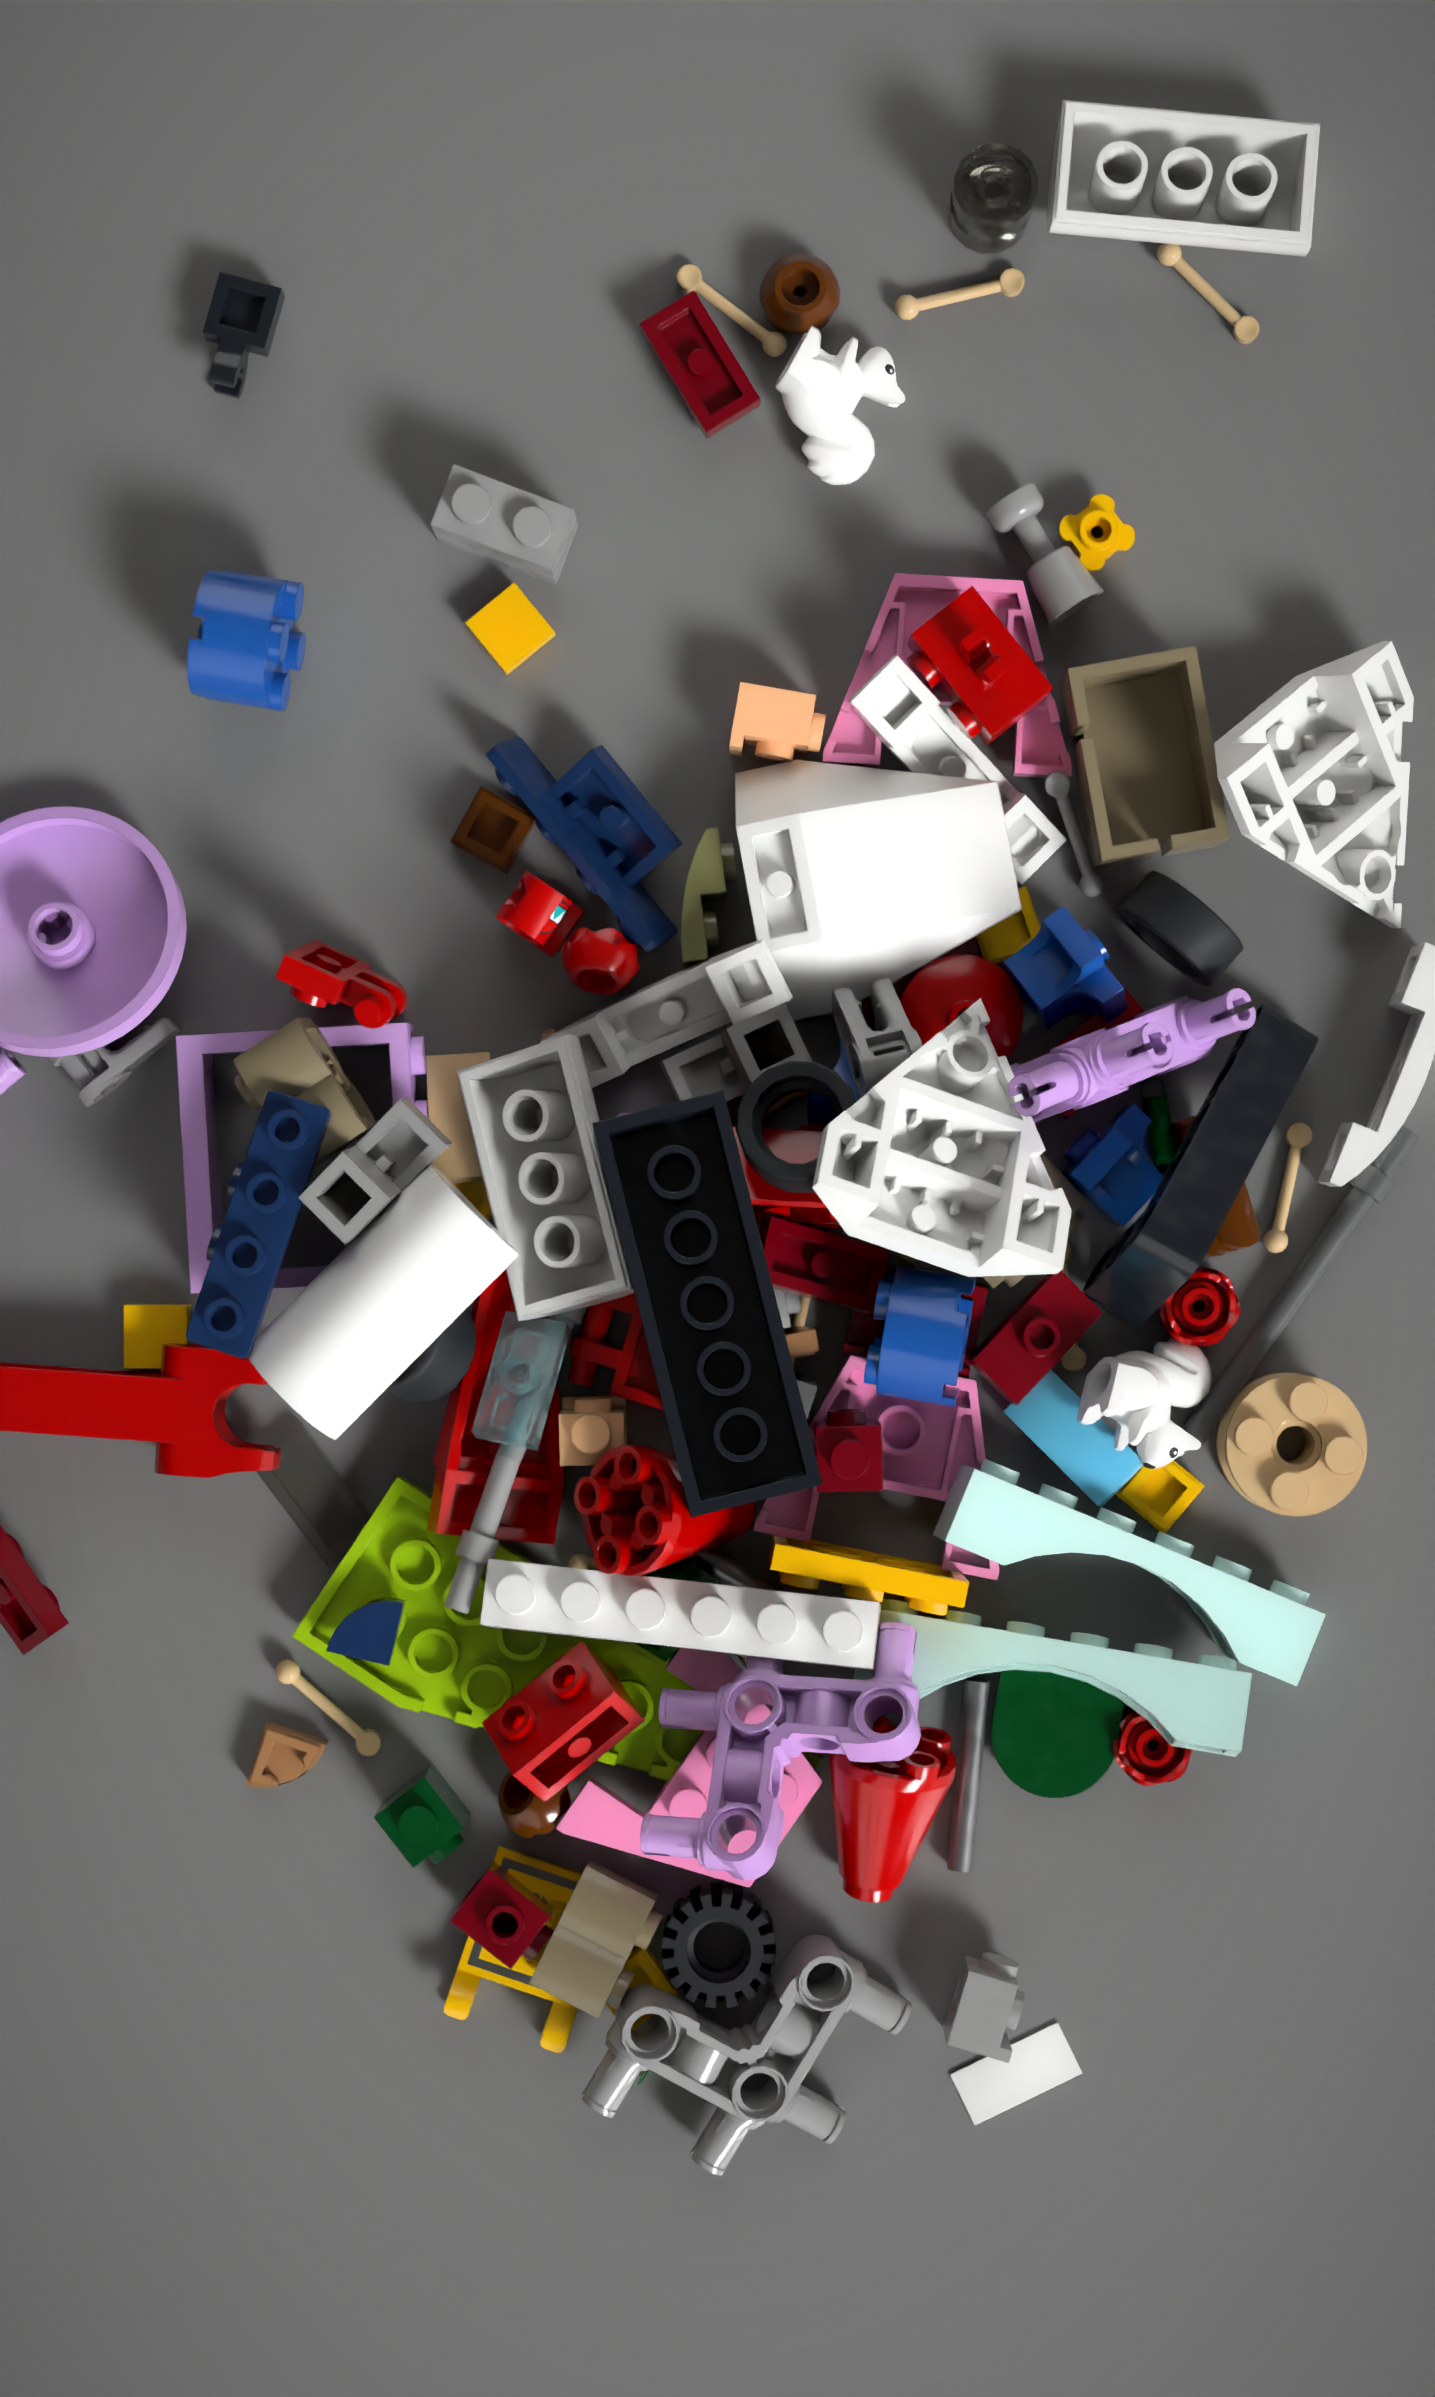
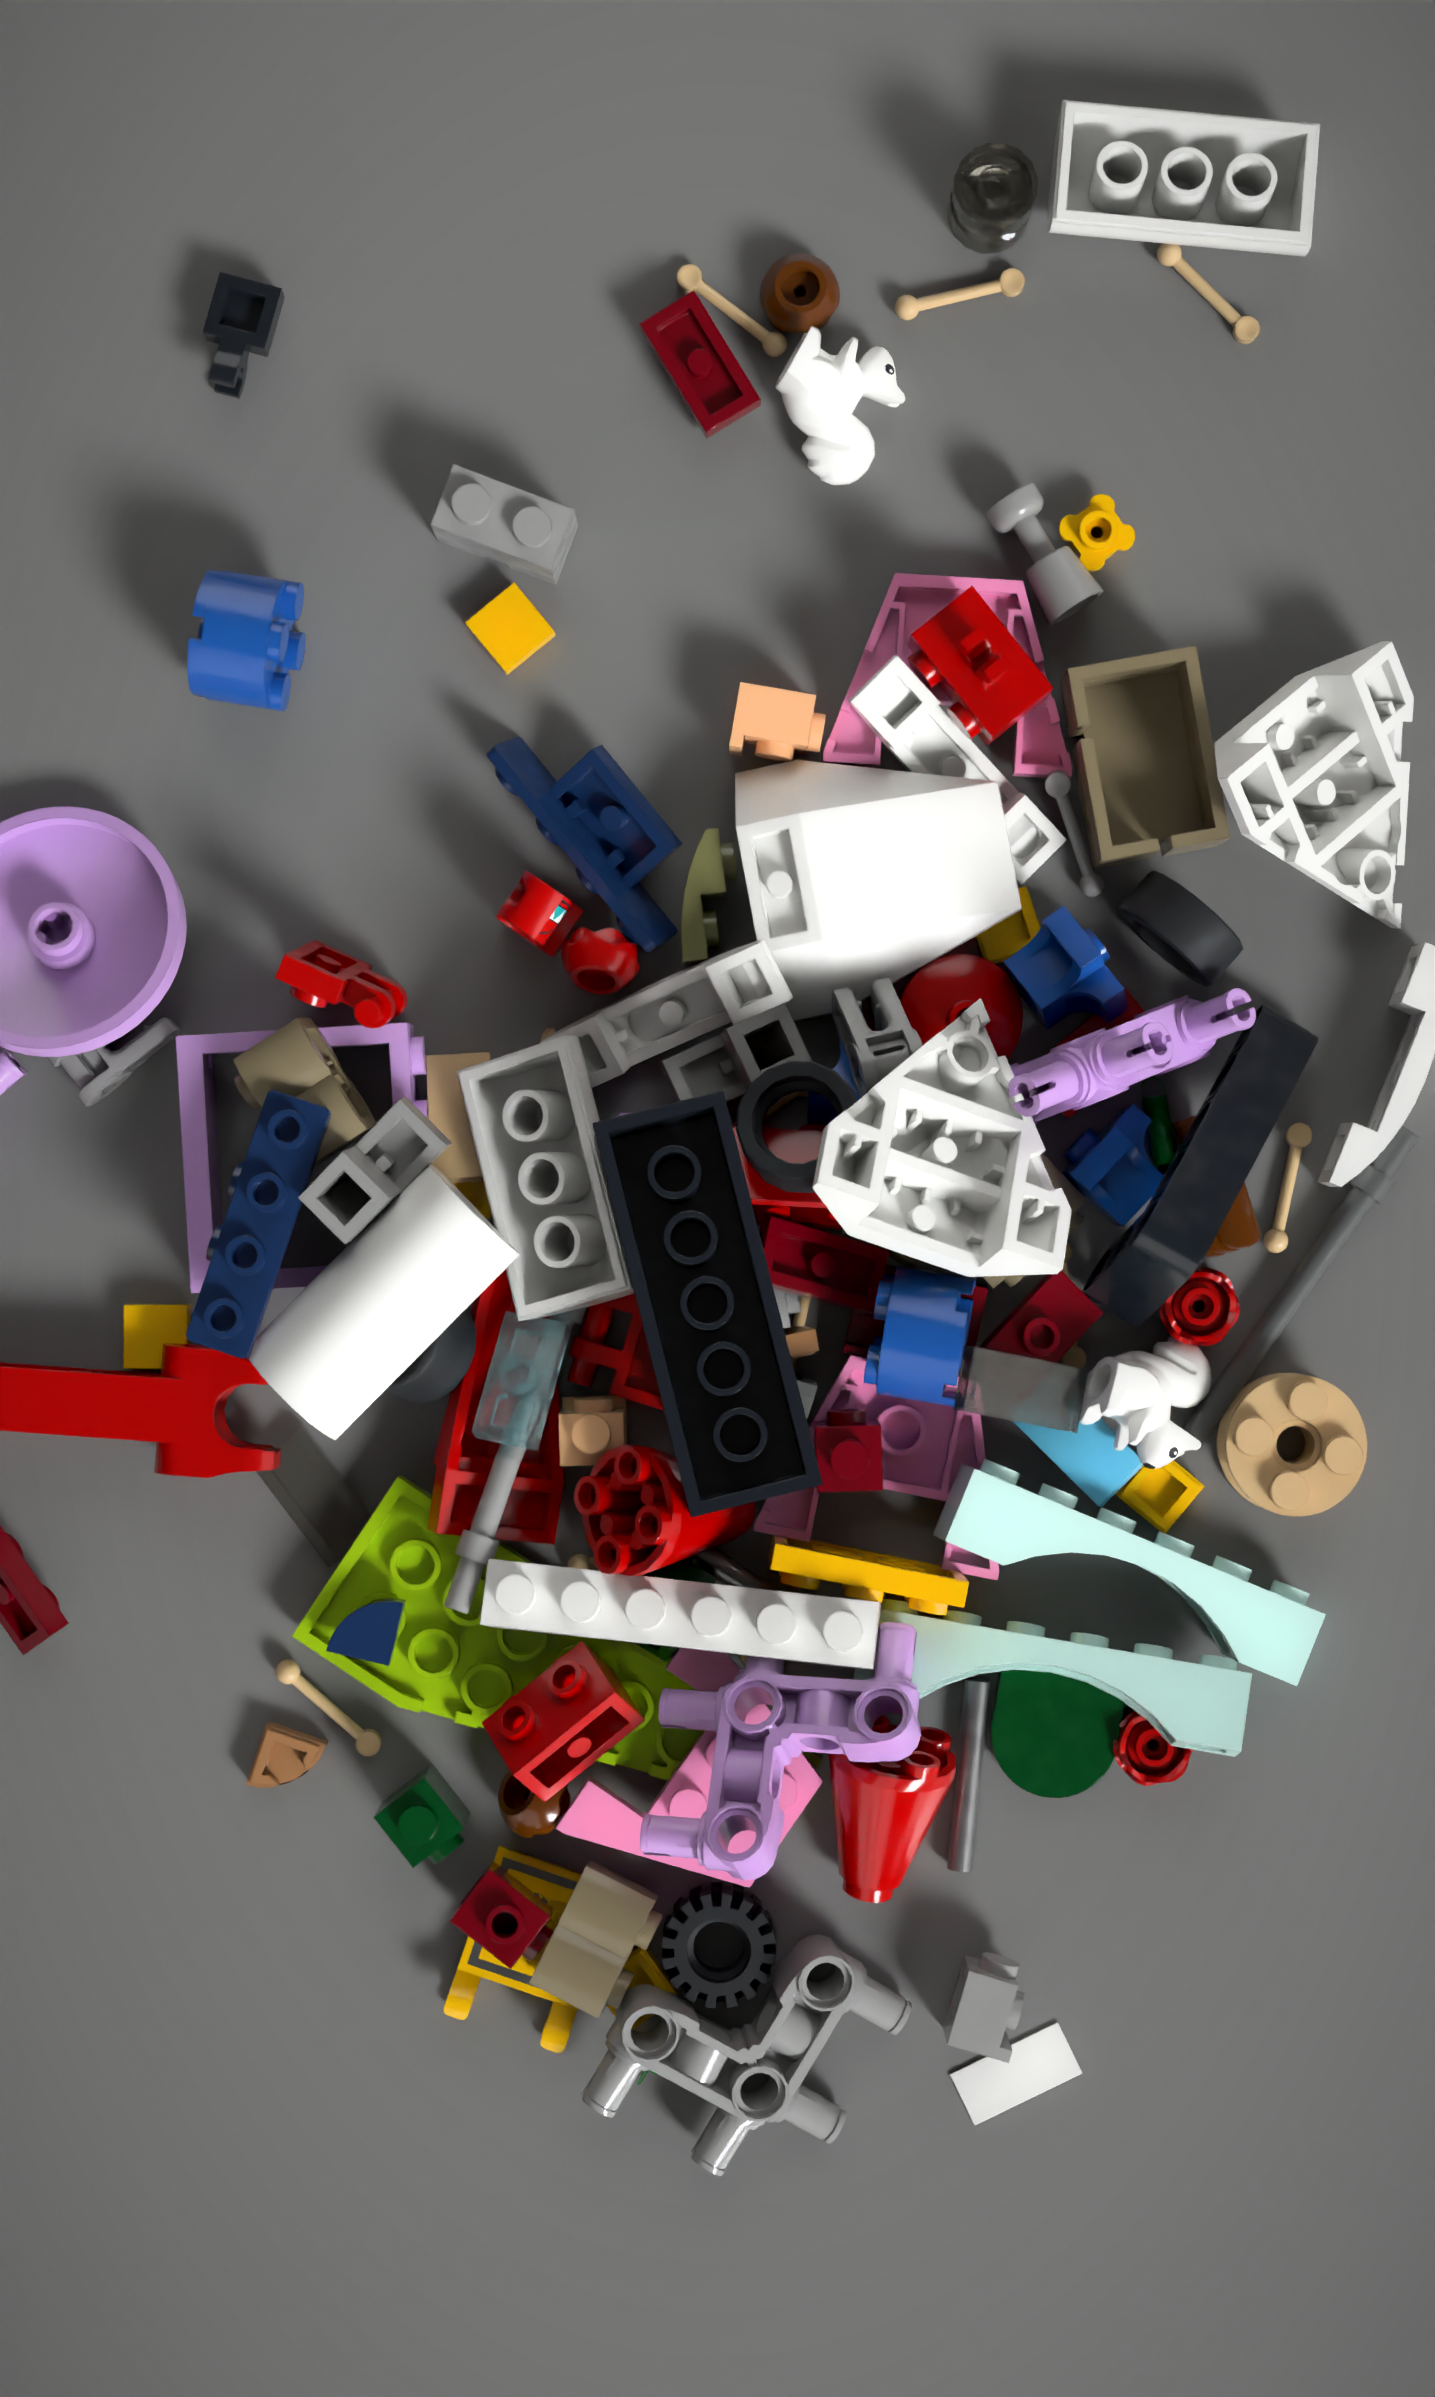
(493, 830): reddish brown tile -> none
(1020, 1389): none -> clear smoke tile

